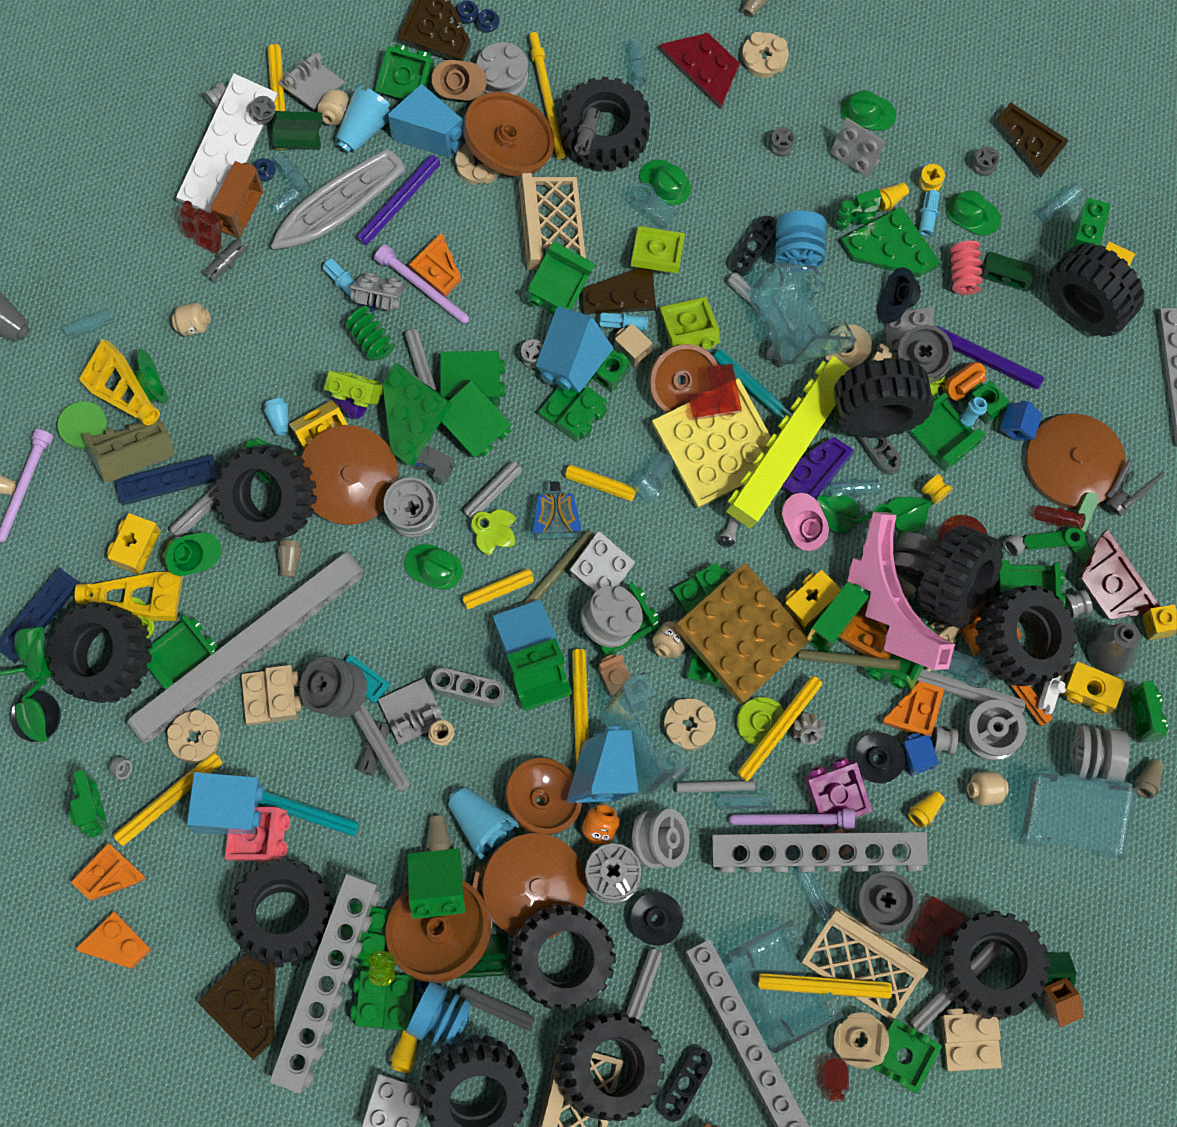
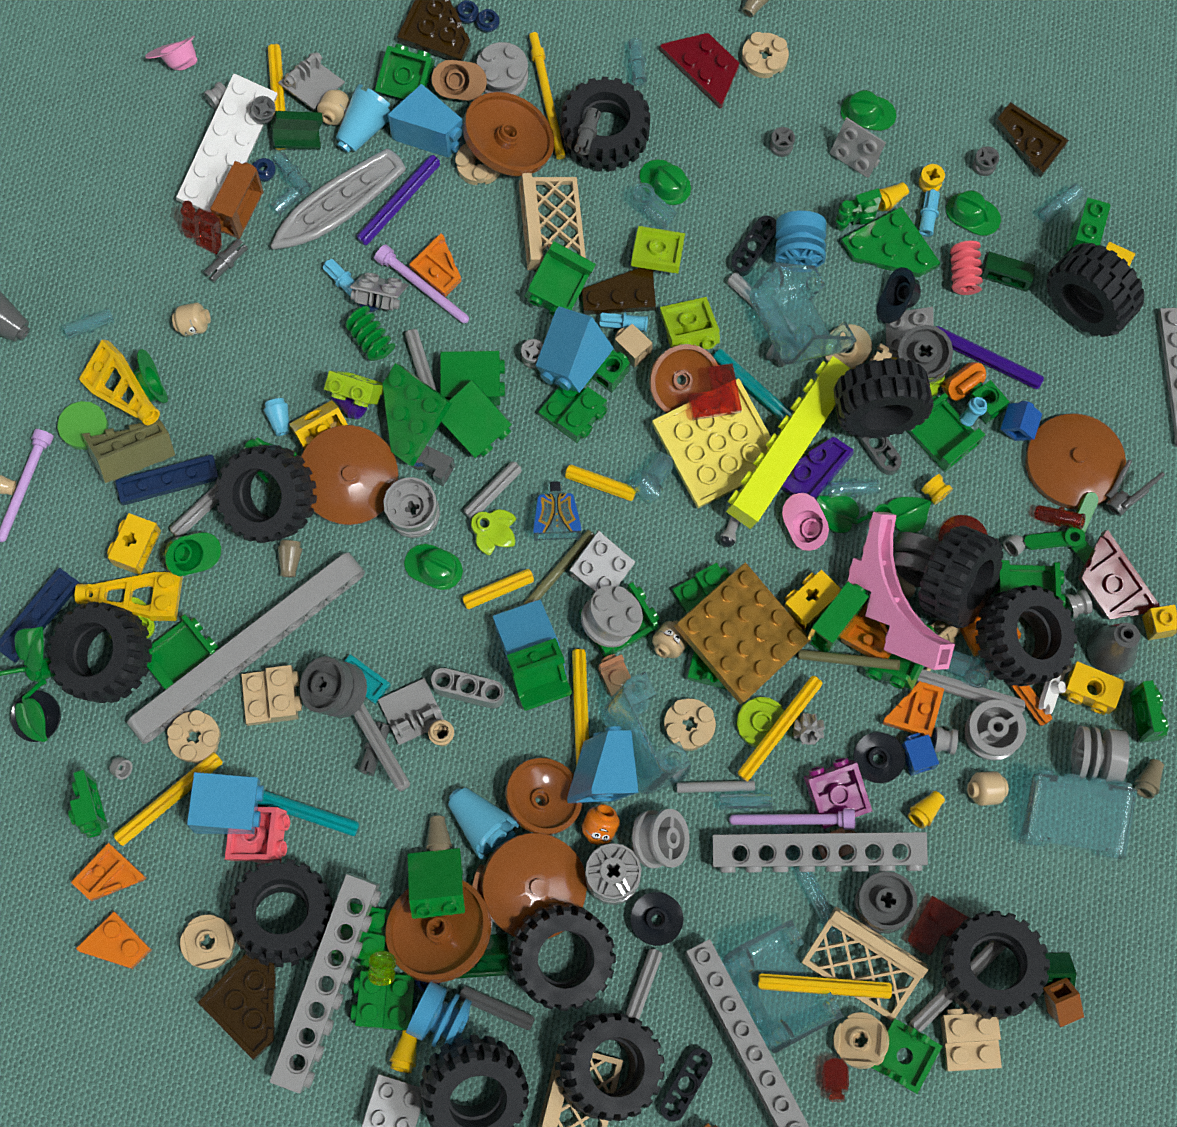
(176, 55): none -> bright pink piece
(195, 934): none -> tan plate

